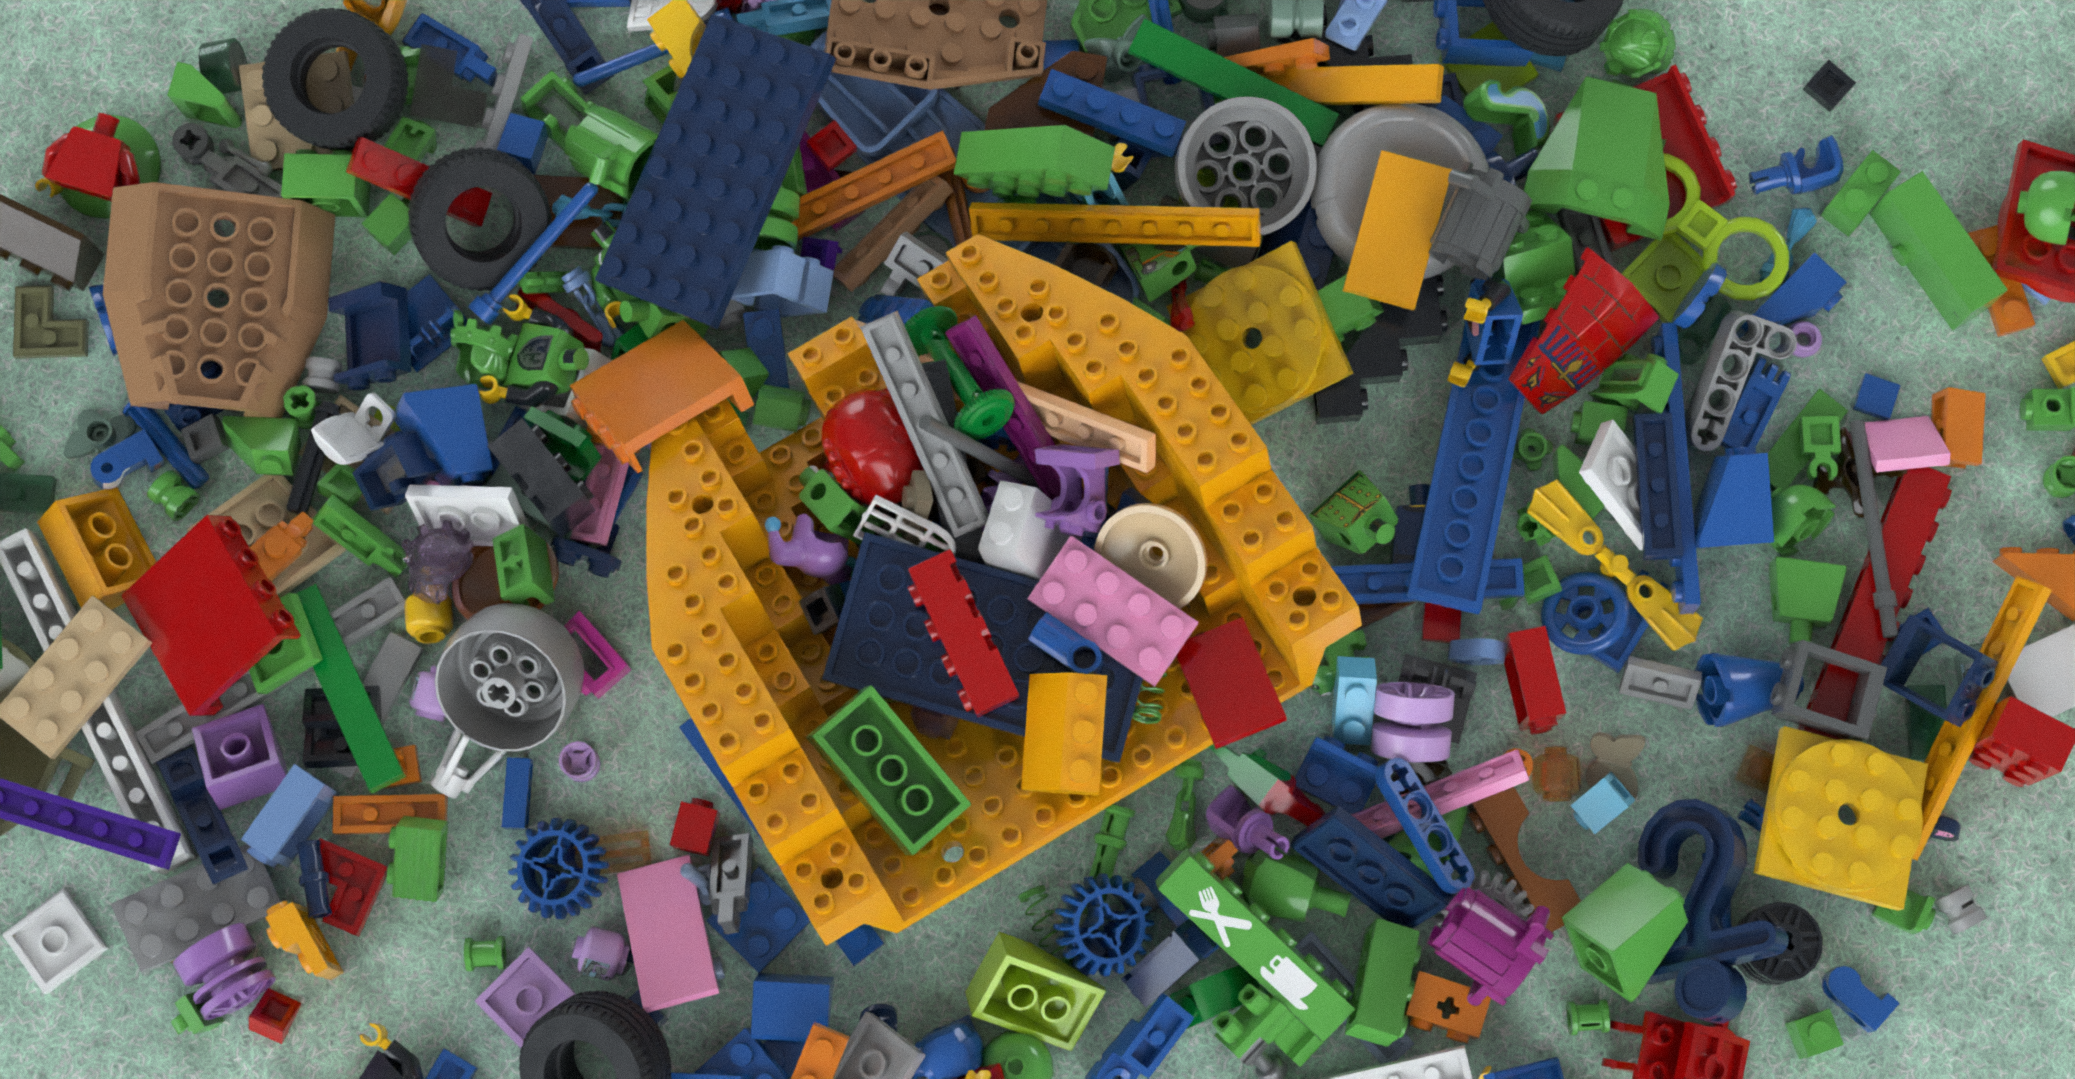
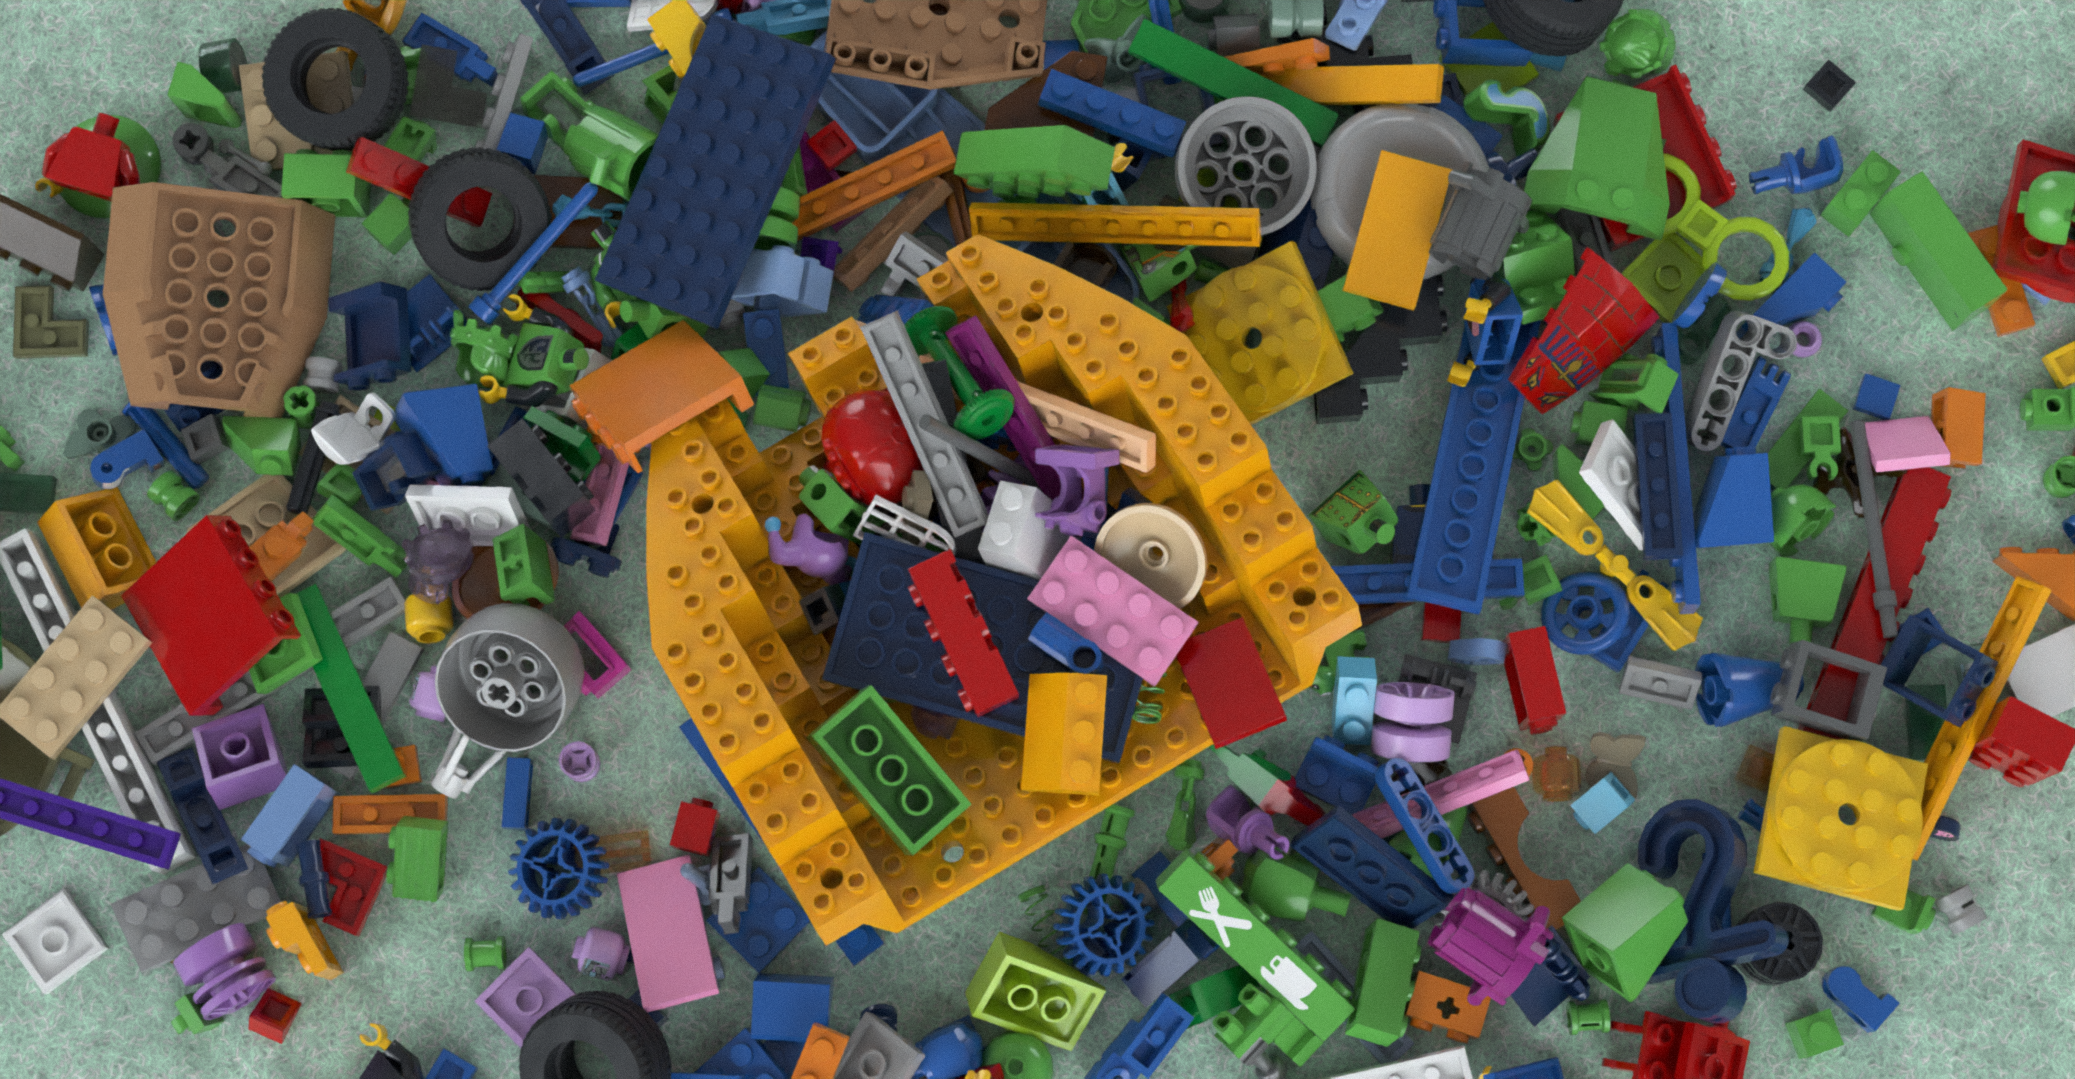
(1552, 981): none -> dark blue hinge

